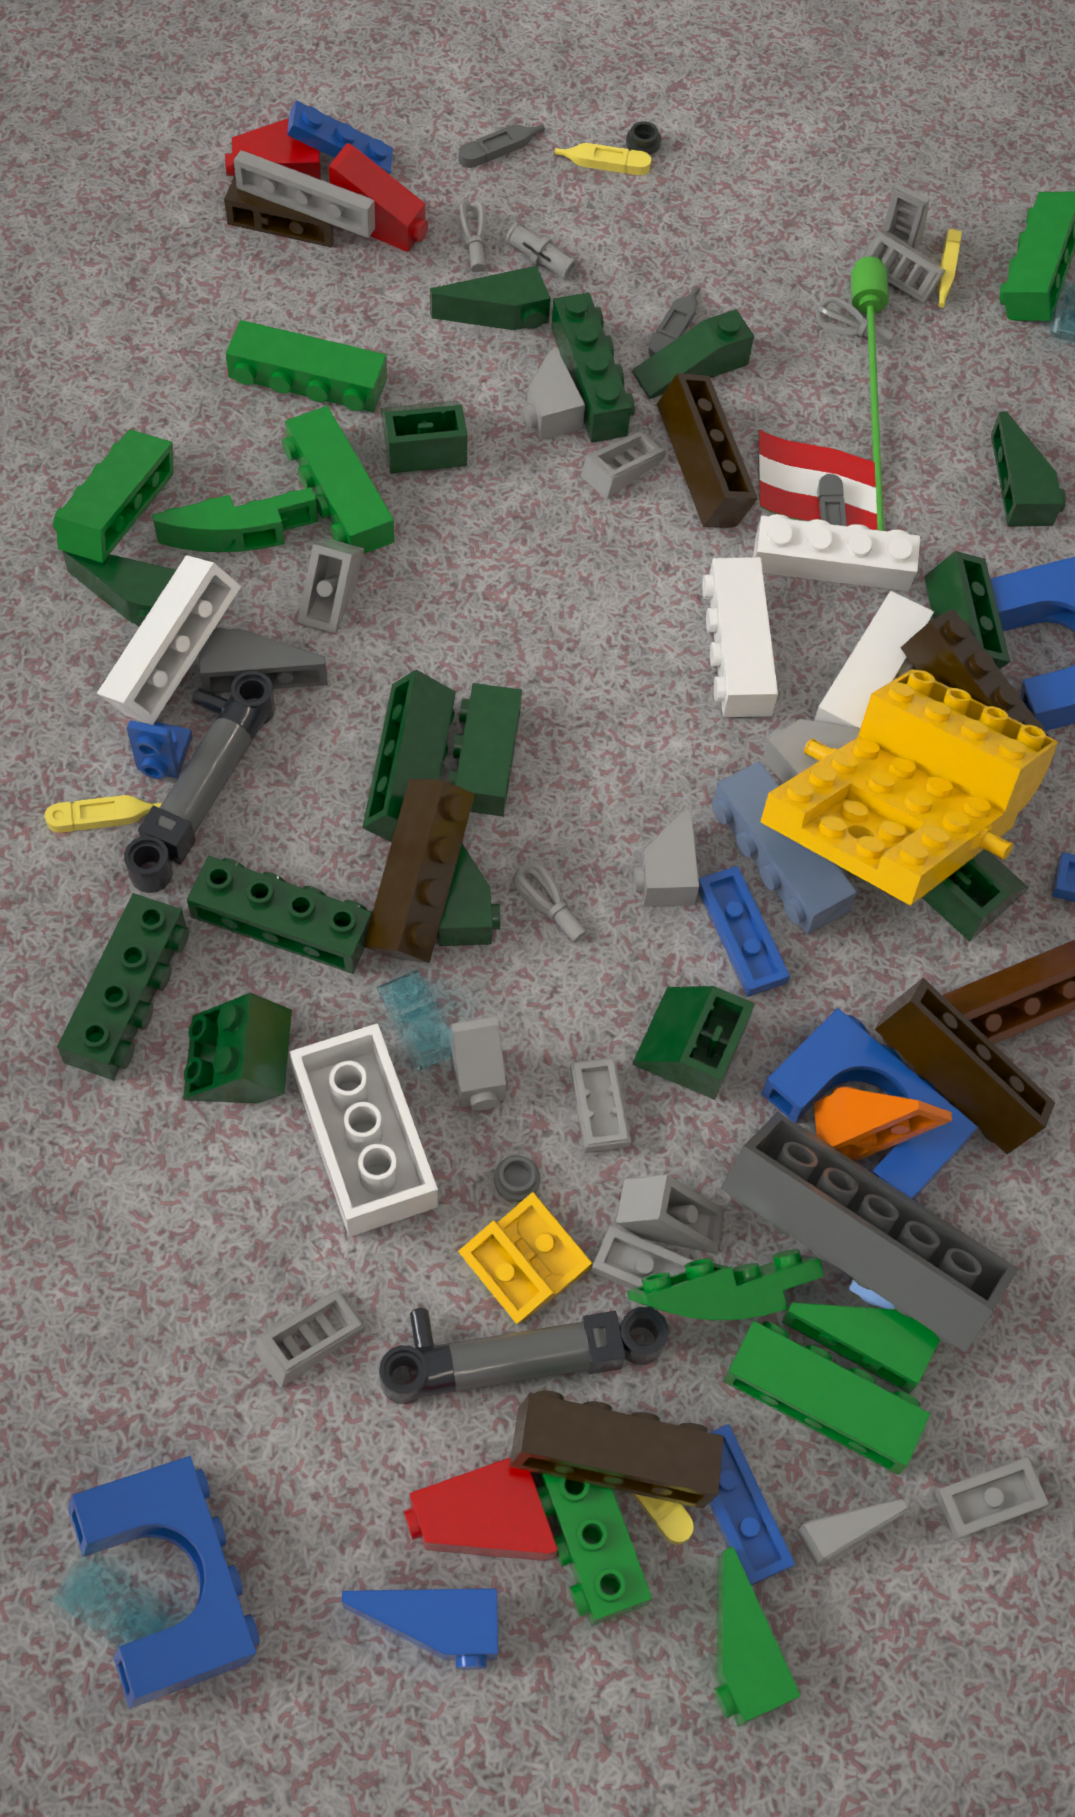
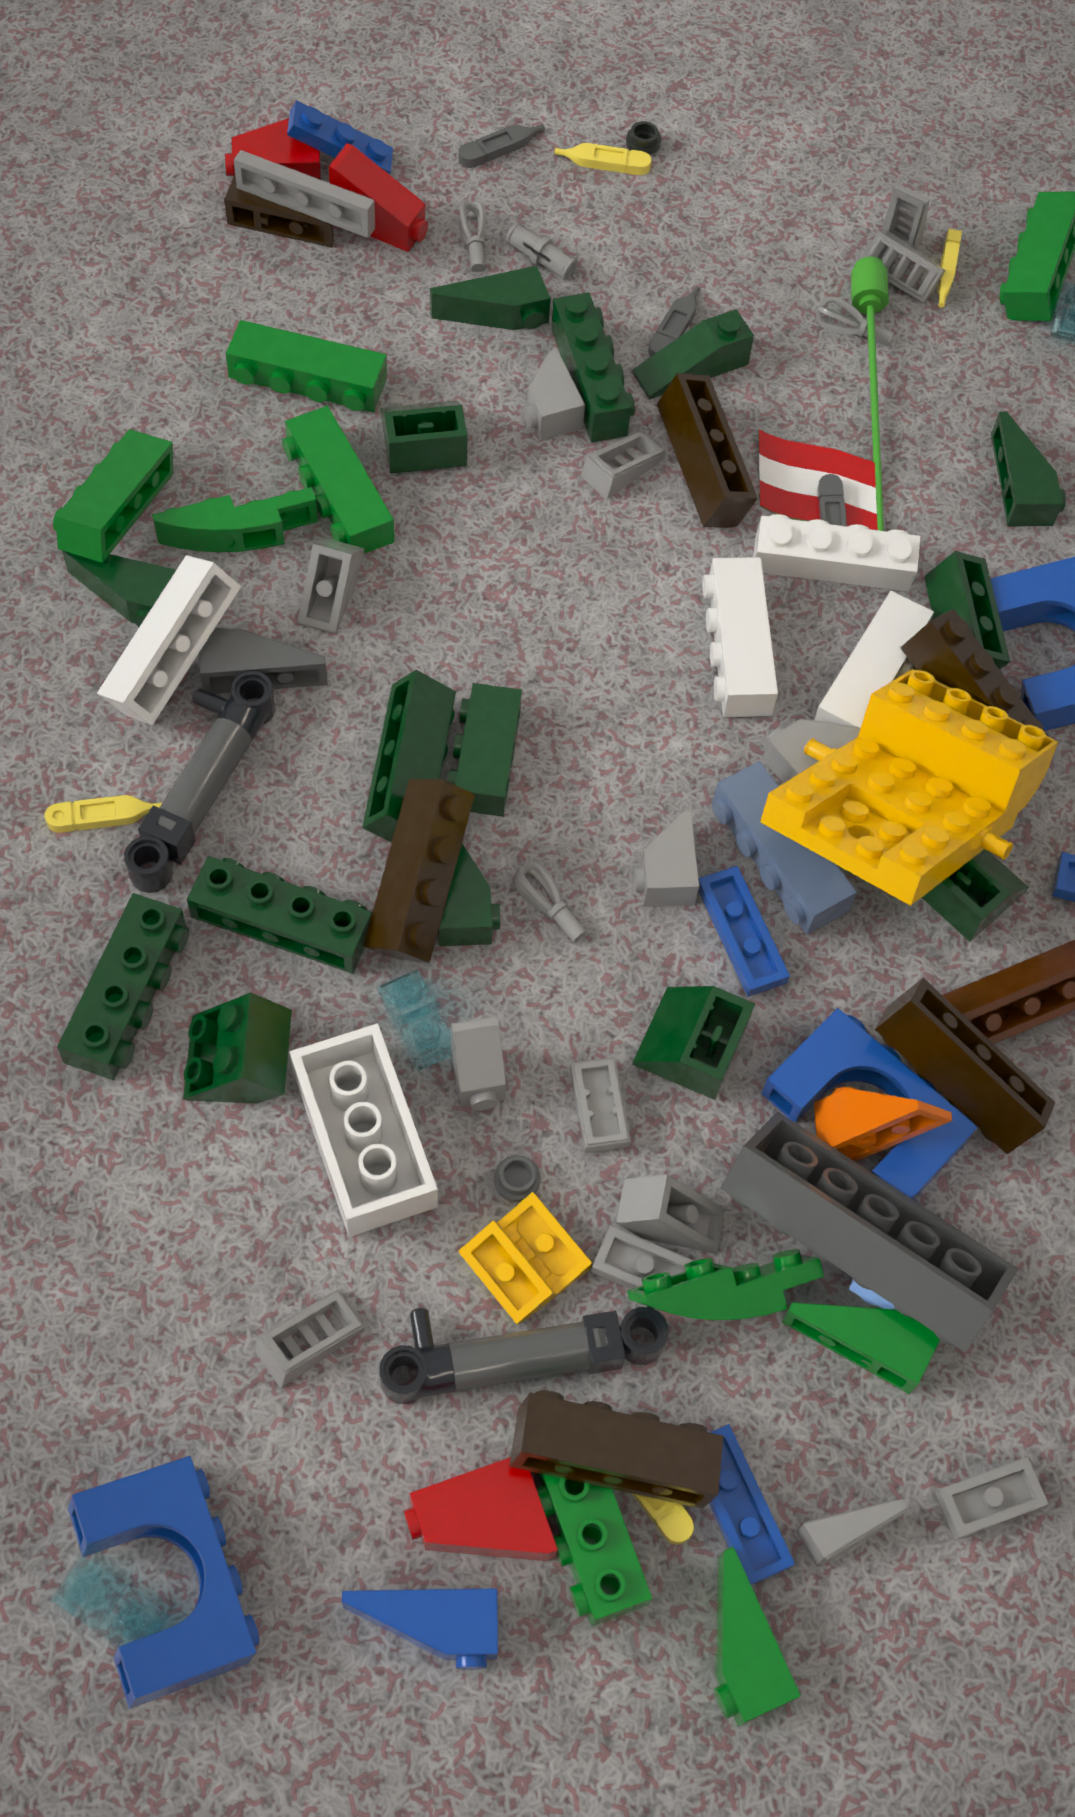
(159, 748): blue bracket -> none
(827, 1396): green brick -> none

